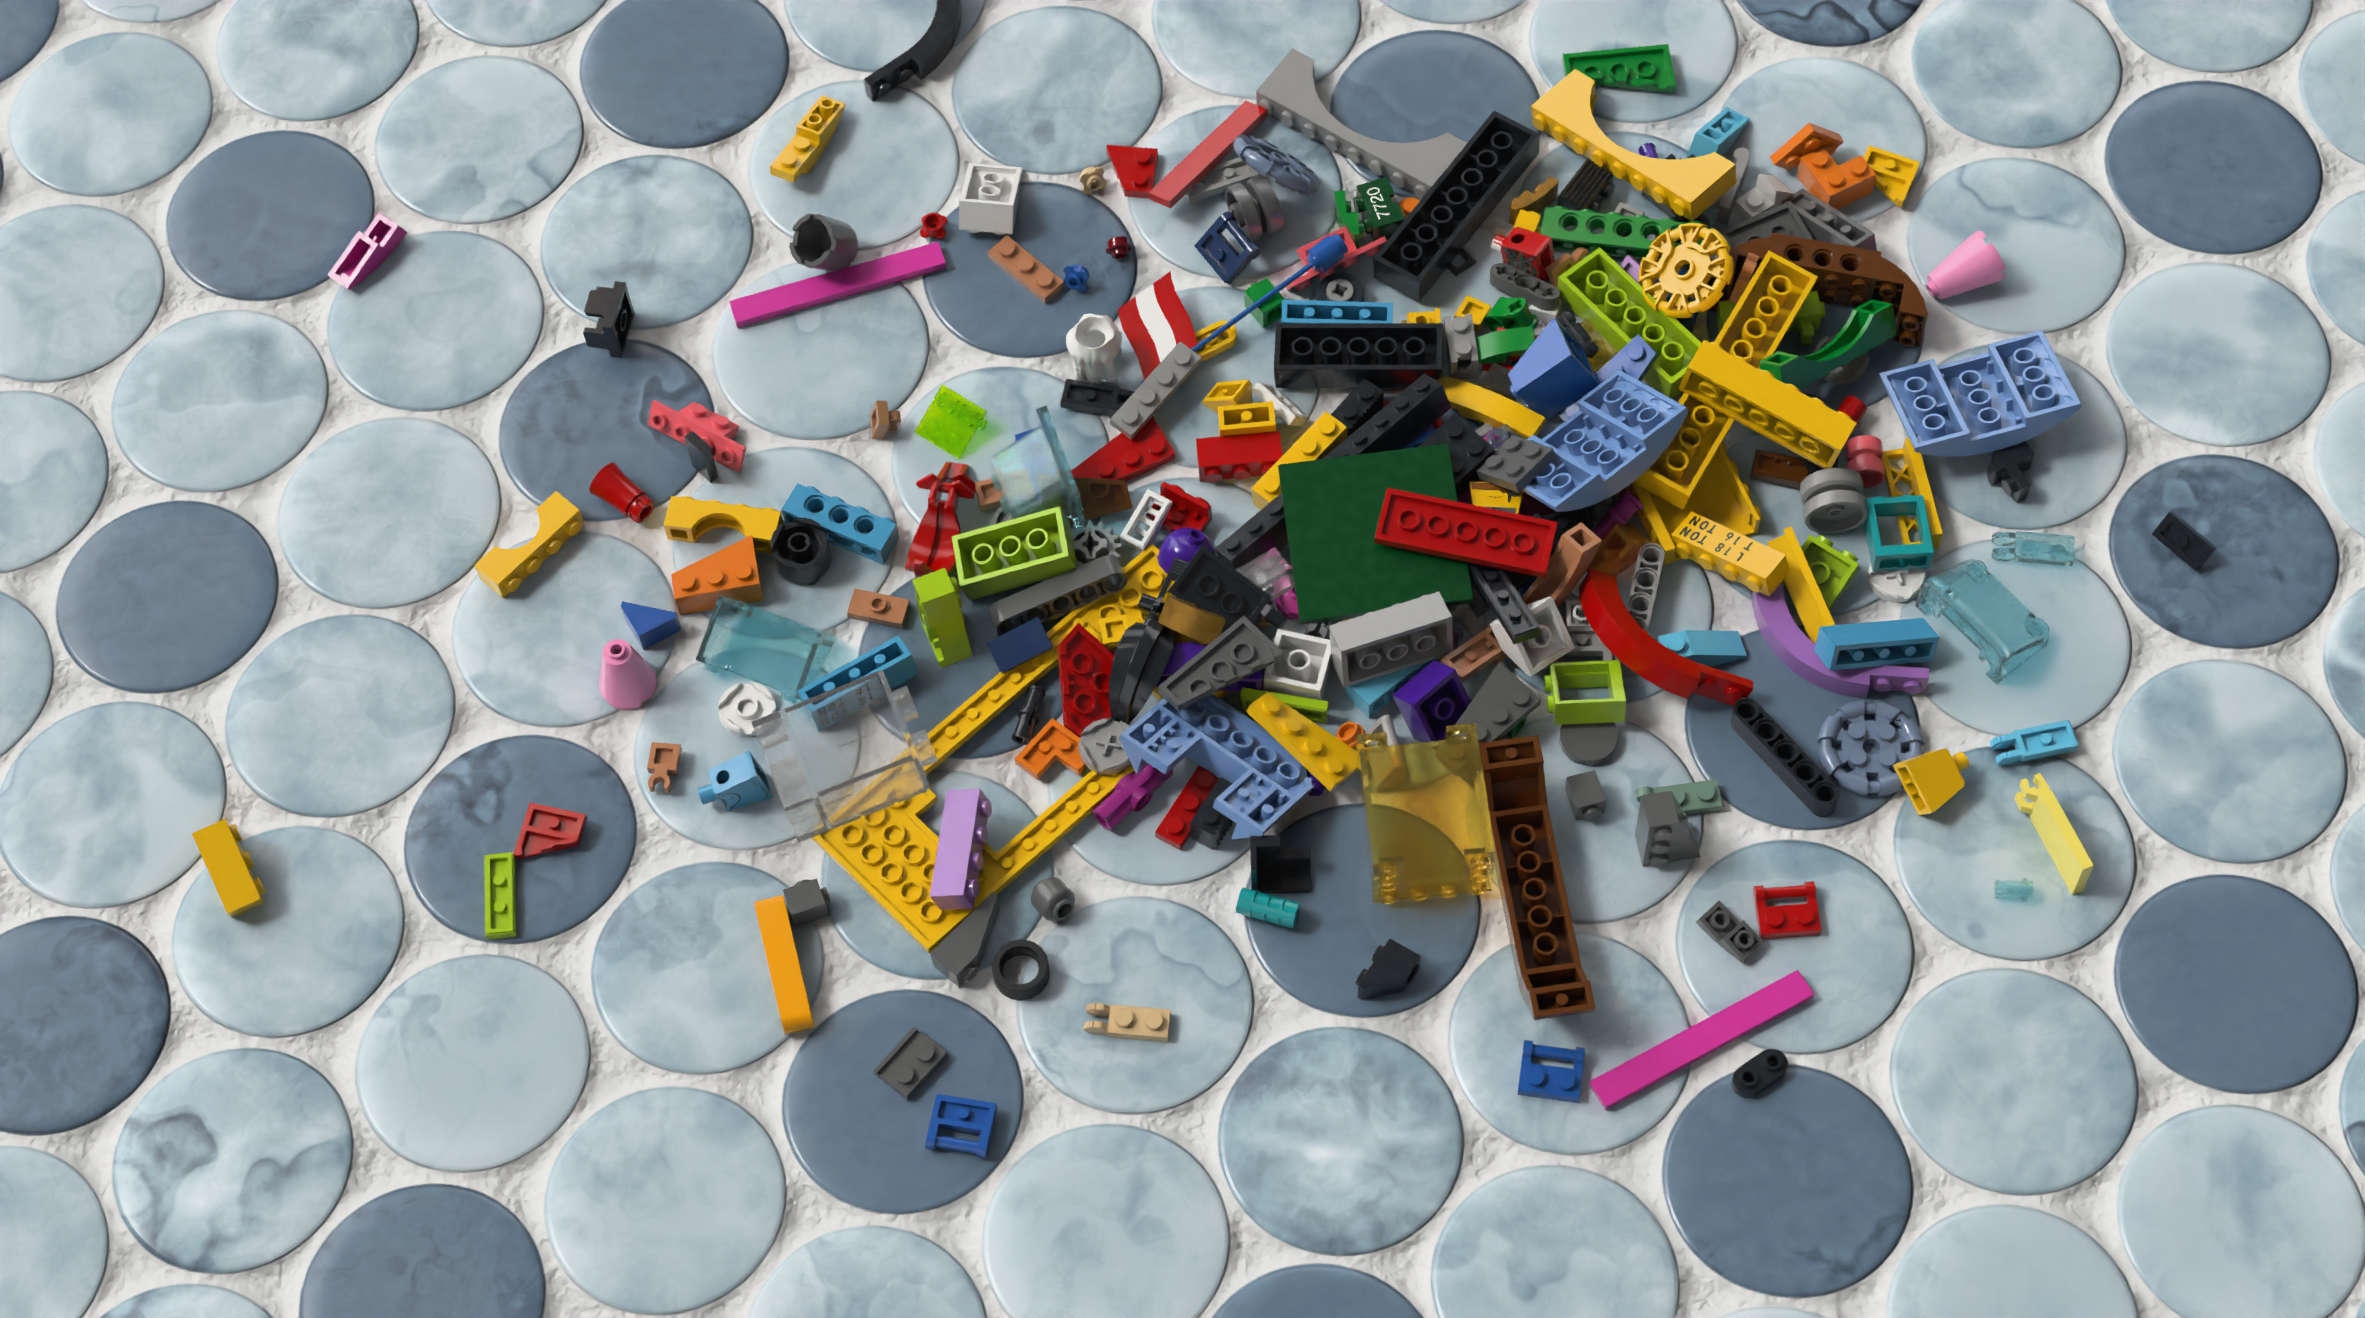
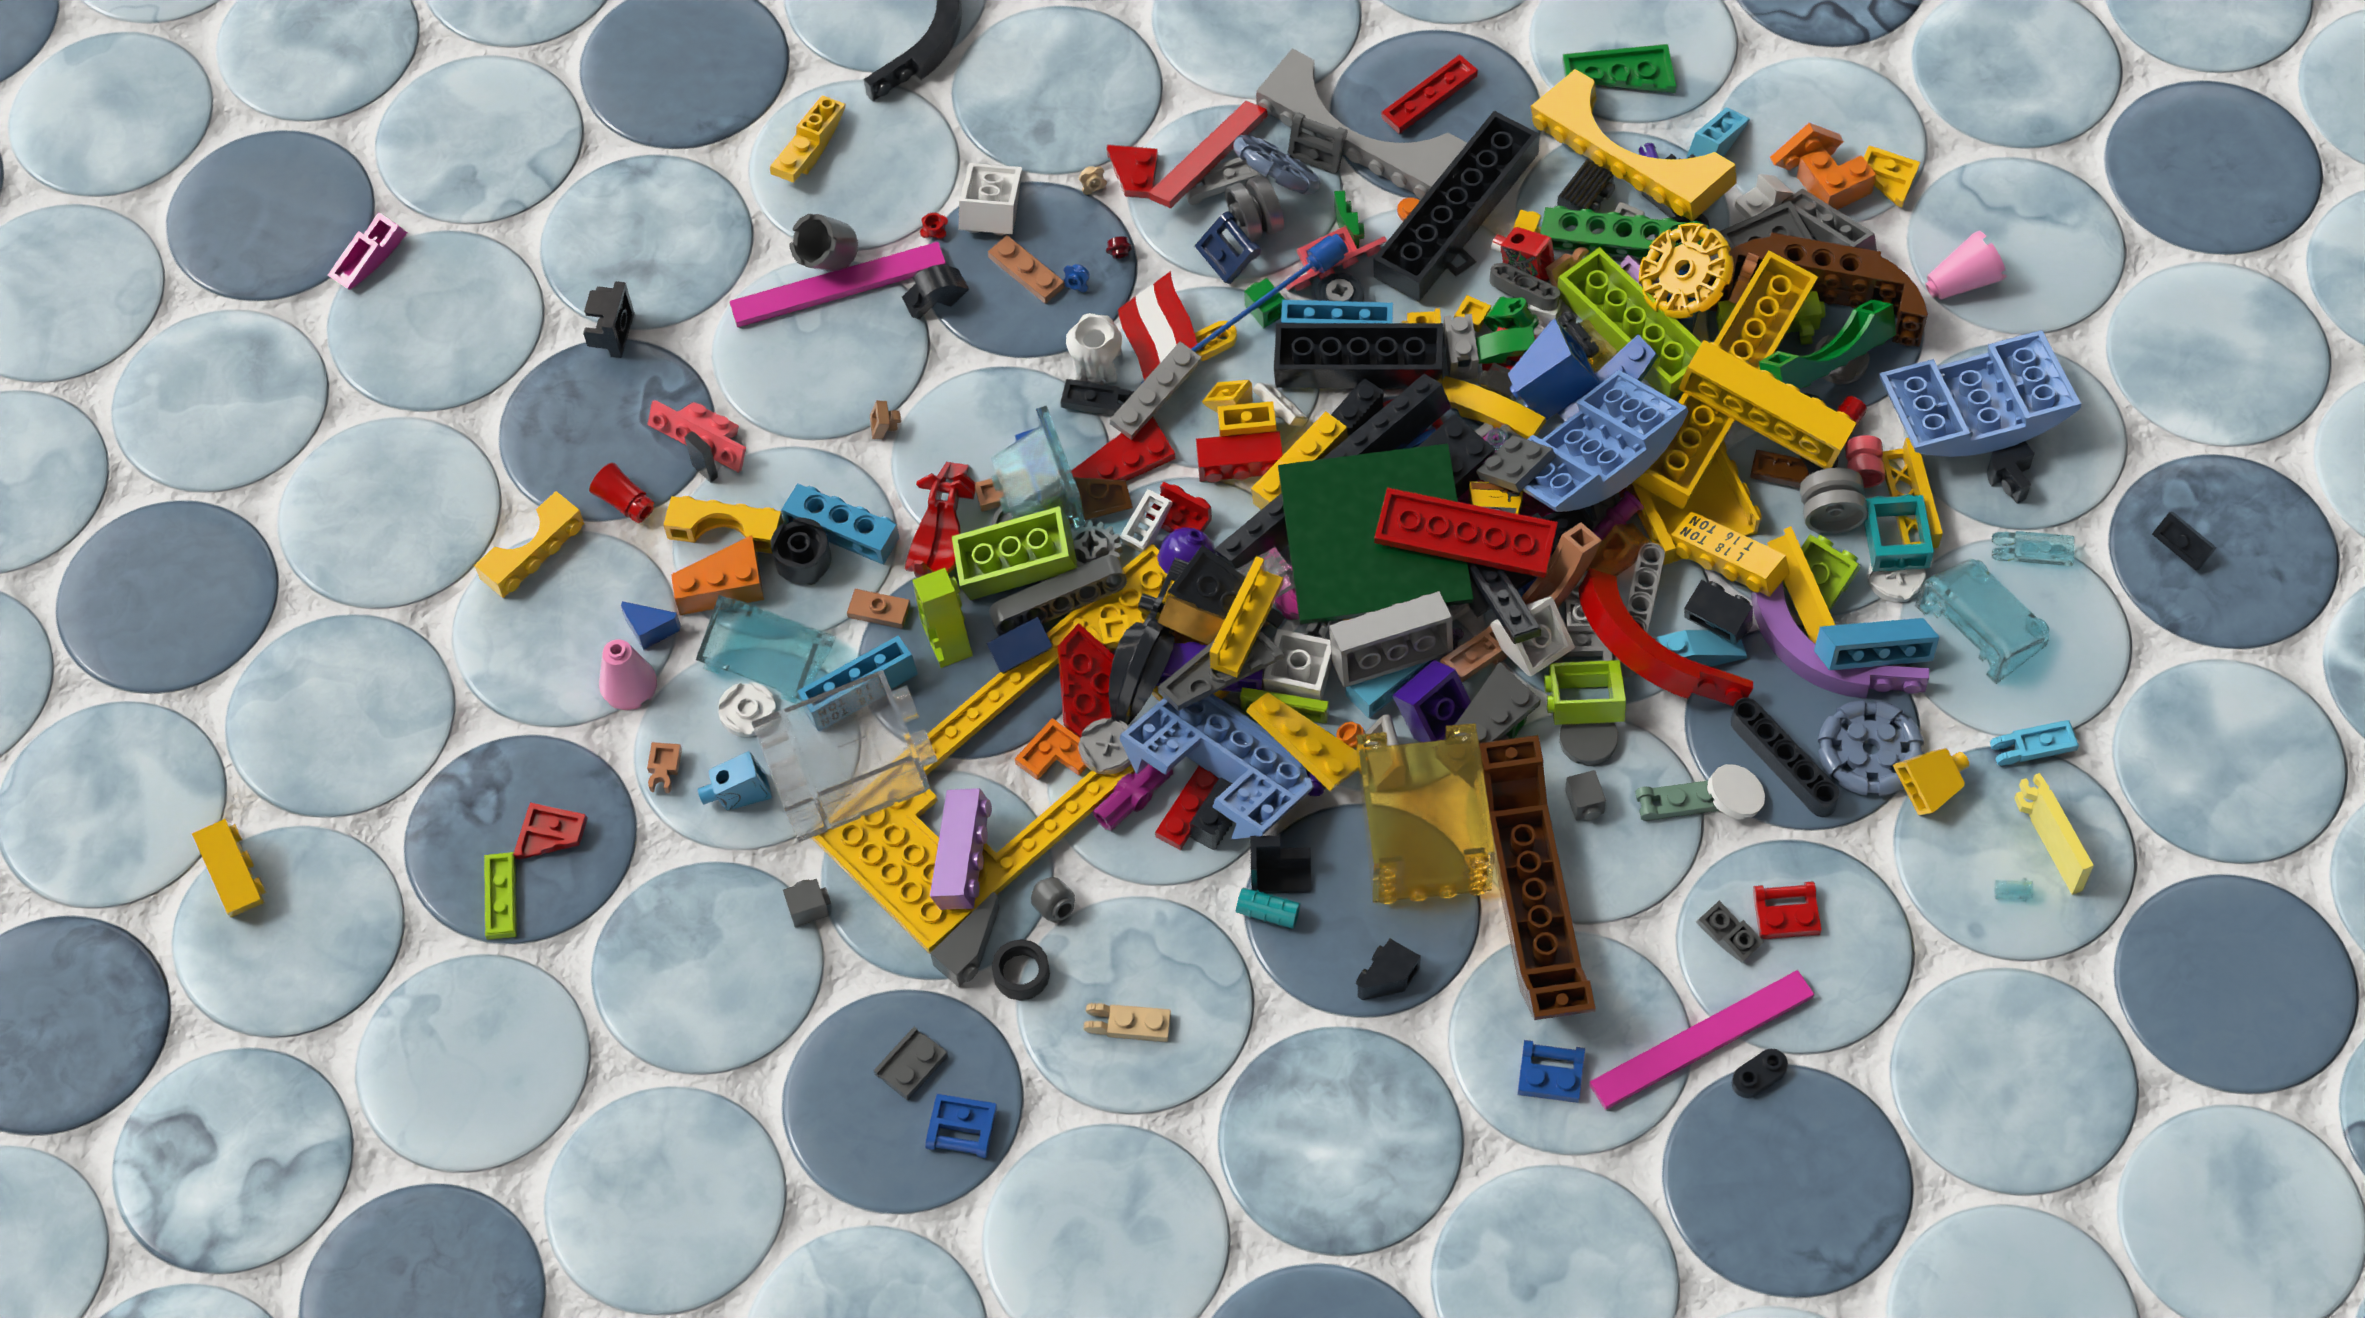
(784, 964): light orange beam -> none
(934, 285): none -> black brick
(951, 421): clear neon green hinge -> none
(1028, 715): black pin -> none
(1245, 619): none -> yellow fence
(1314, 149): none -> dark grey plate
(1378, 212): dark green brick -> none
(1429, 94): none -> red plate
(1537, 201): pearl gold slope -> none
(1664, 831): dark grey wedge -> none
(1719, 611): none -> black slope
(1726, 202): light grey plate -> none
(1736, 791): none -> white tile

